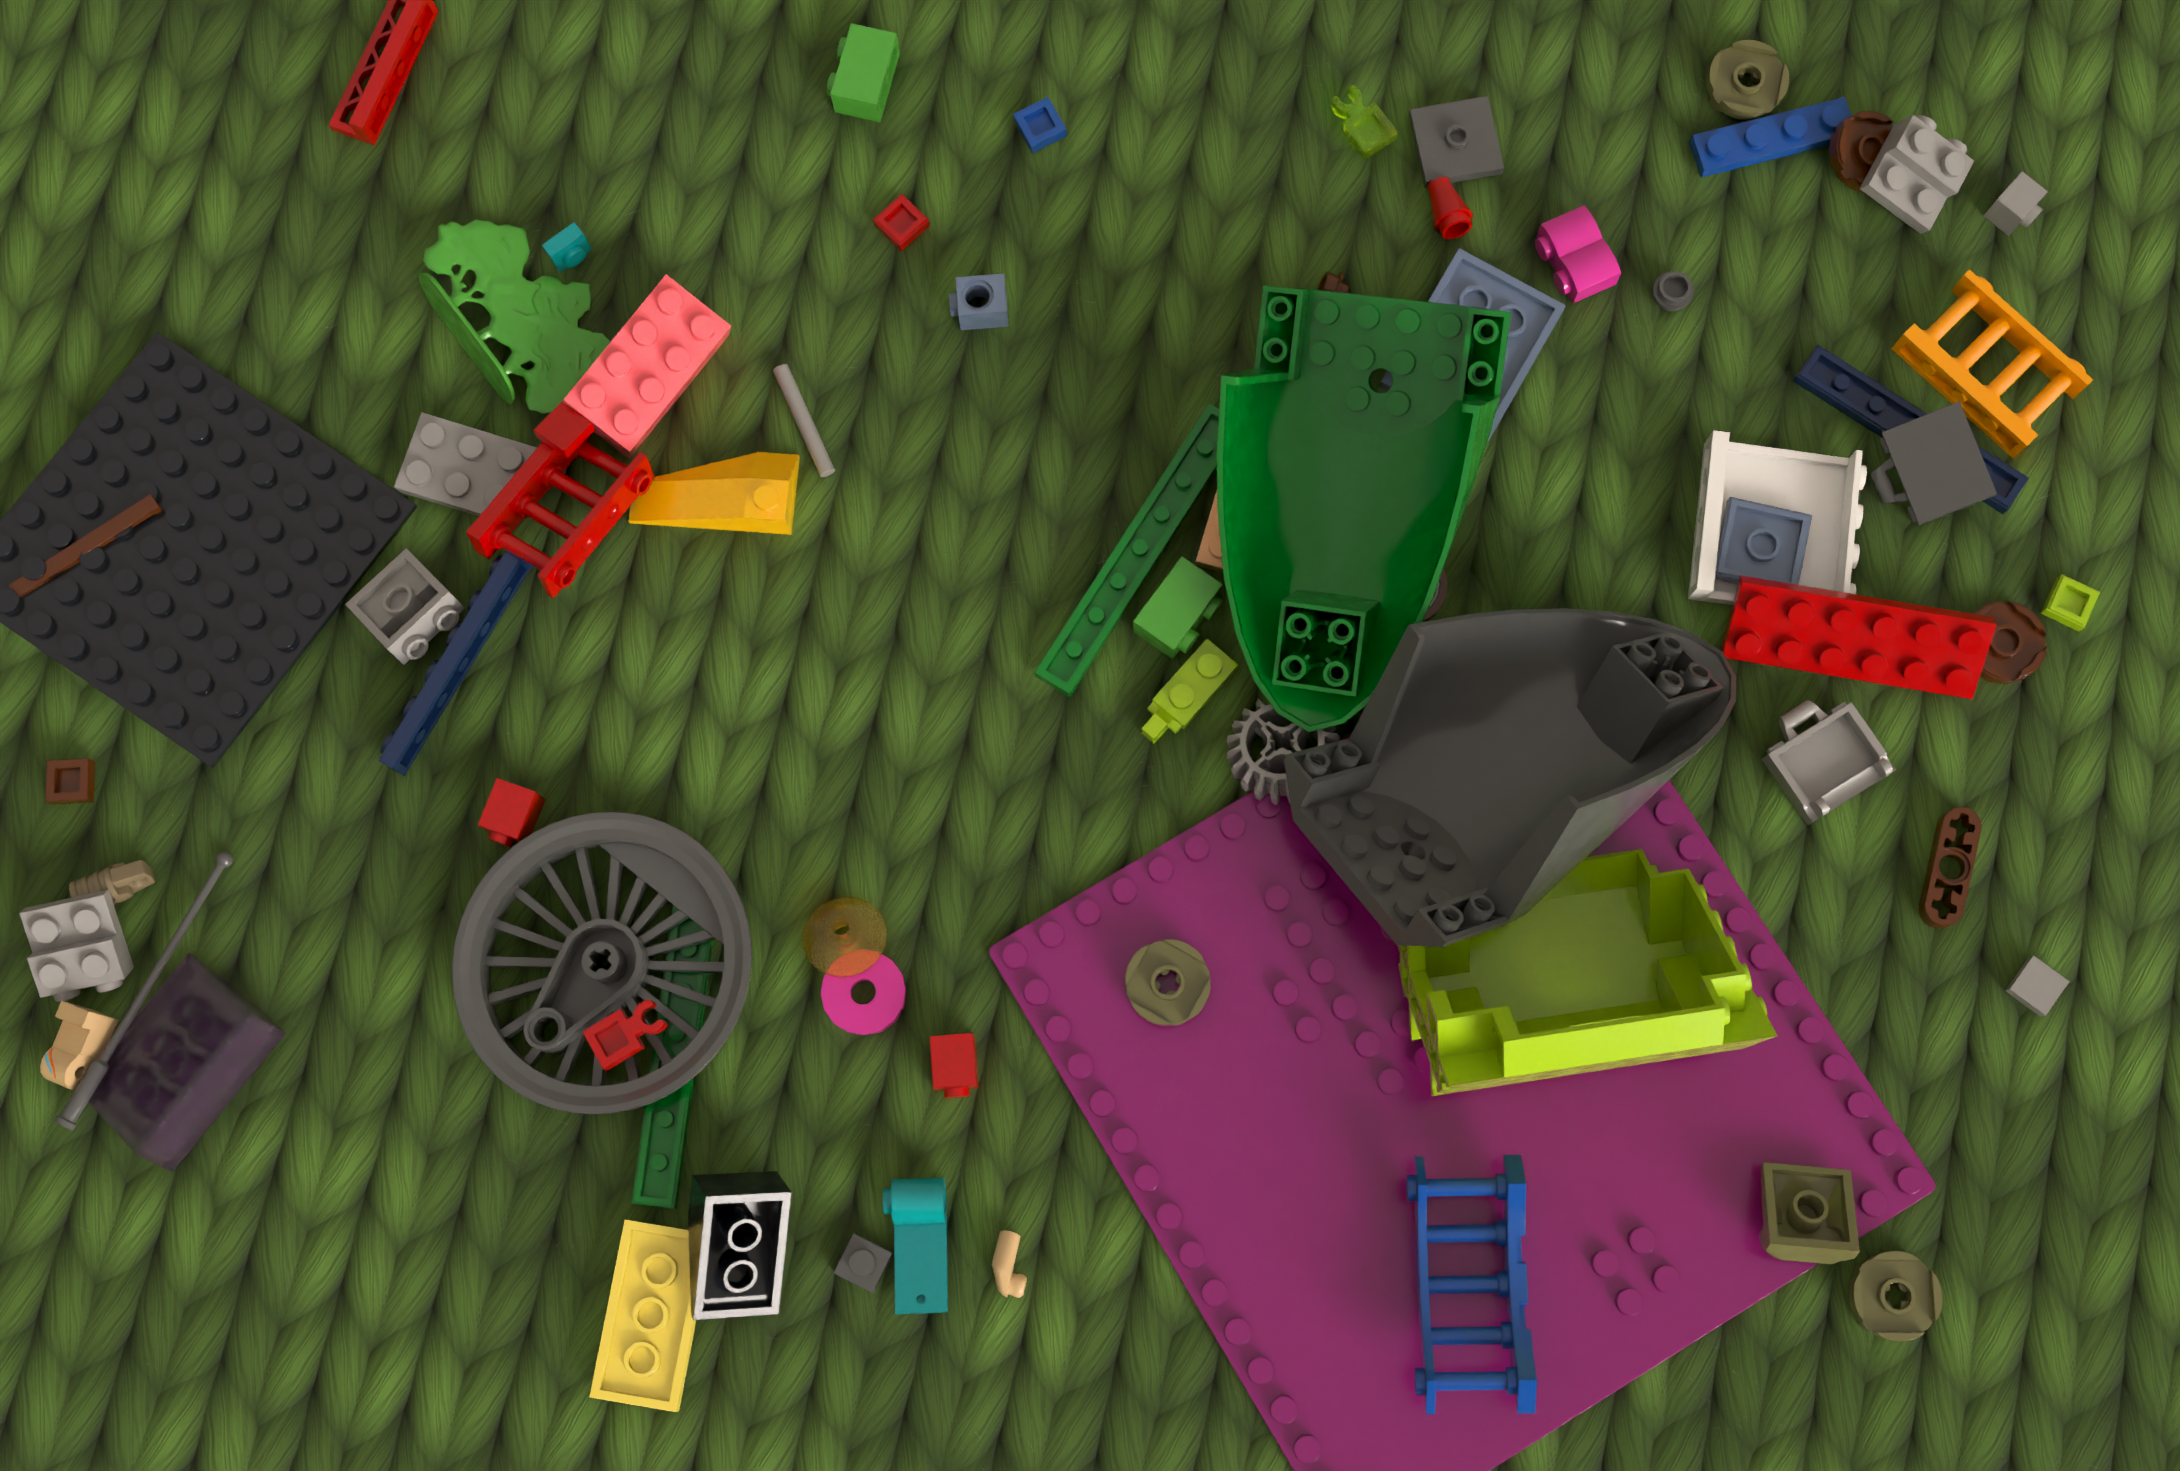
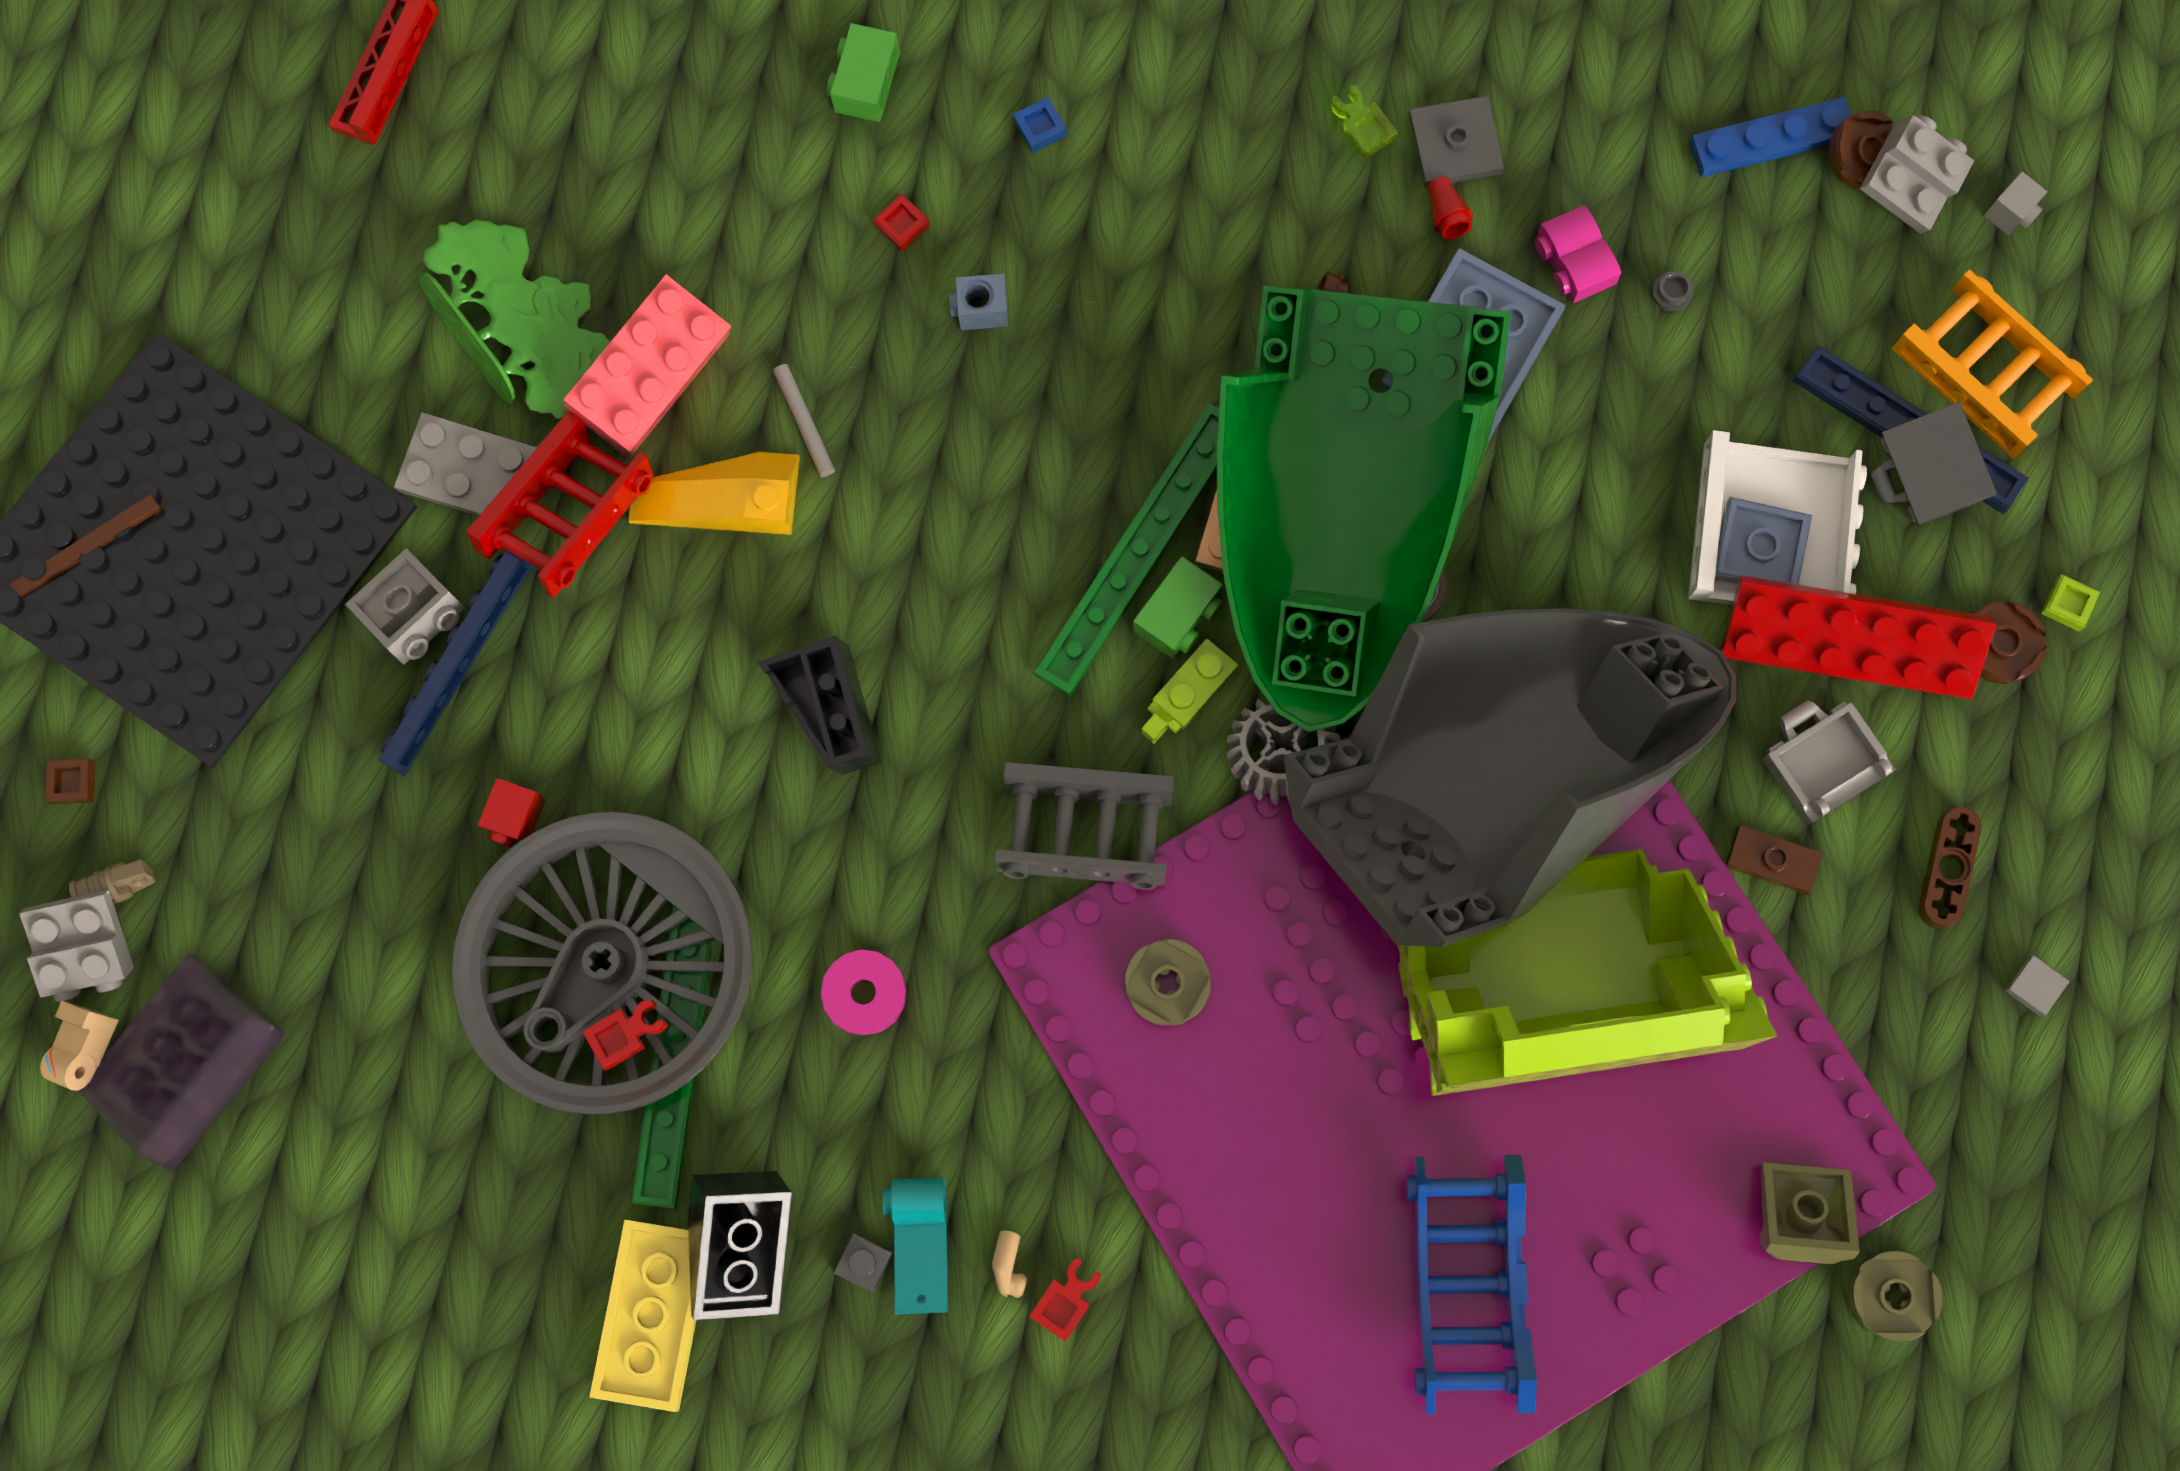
(100, 1066): dark grey piece -> none
(564, 430): red tile -> none
(567, 248): teal plate -> none
(828, 702): none -> black wedge
(849, 952): clear yellow dish -> none
(954, 1064): red brick -> none
(1062, 1306): none -> red plate
(1067, 787): none -> dark grey fence
(1745, 102): olive plate -> none
(1773, 859): none -> reddish brown plate

